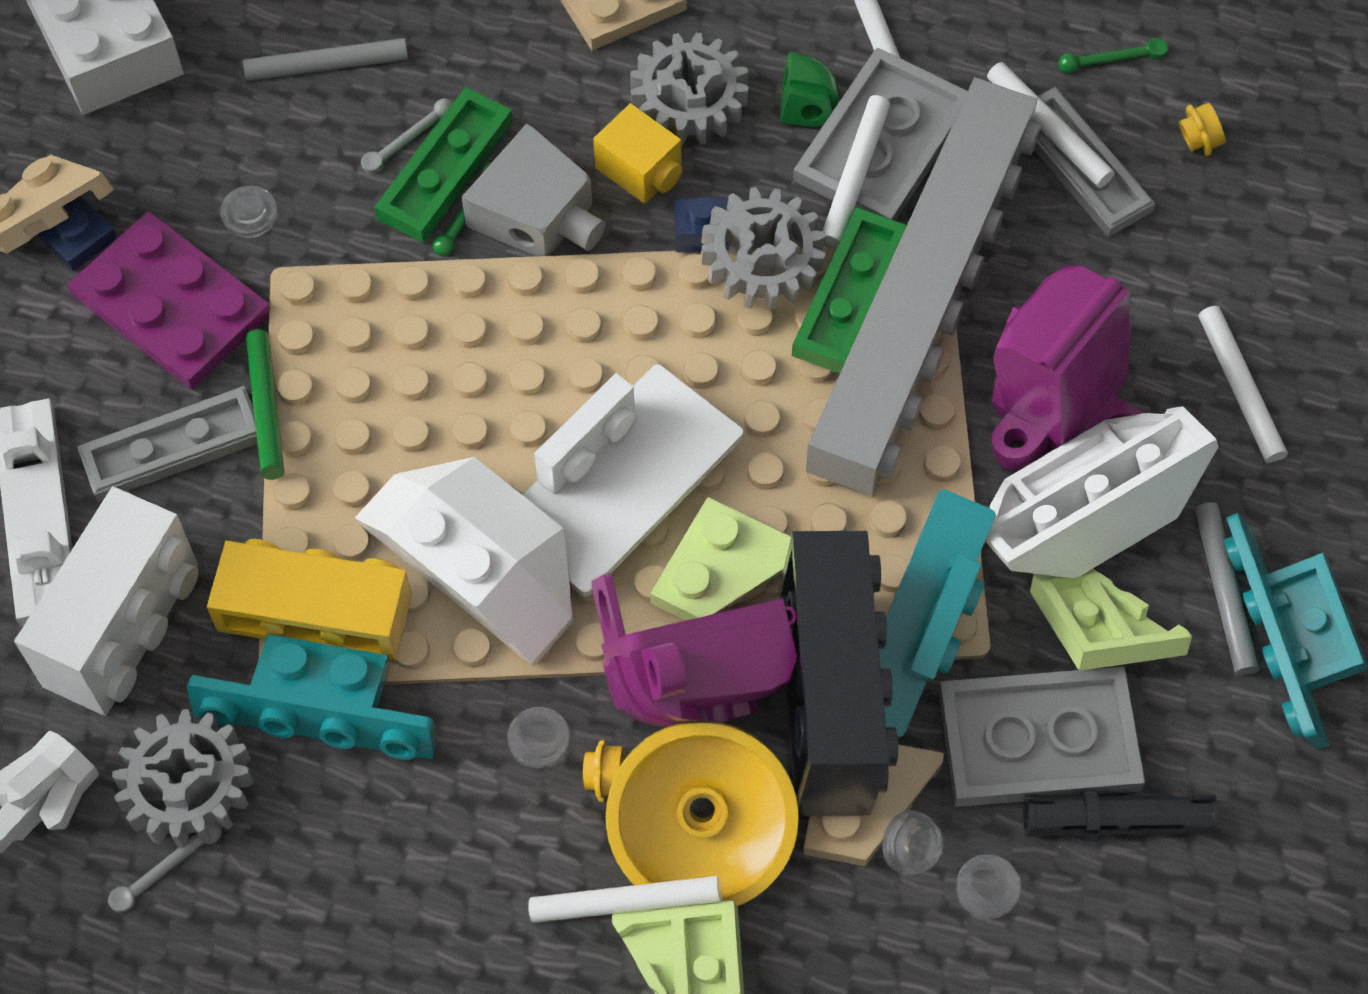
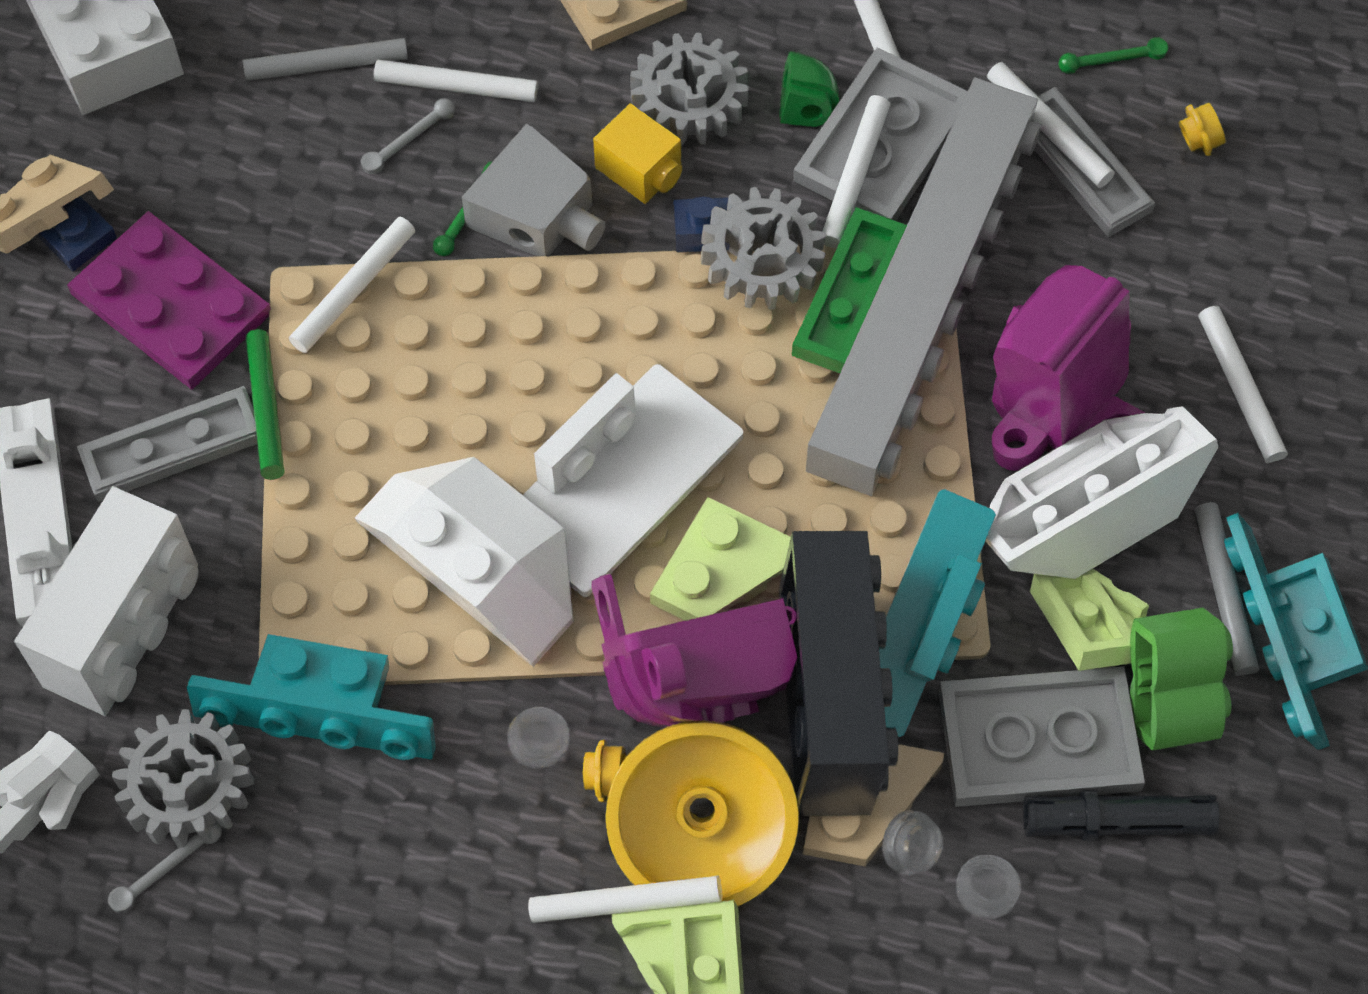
(249, 211): clear plate -> none
(310, 597): yellow brick -> none
(351, 285): none -> white bar
(444, 165): green plate -> none
(456, 80): none -> white bar
(1179, 678): none -> bright green brick

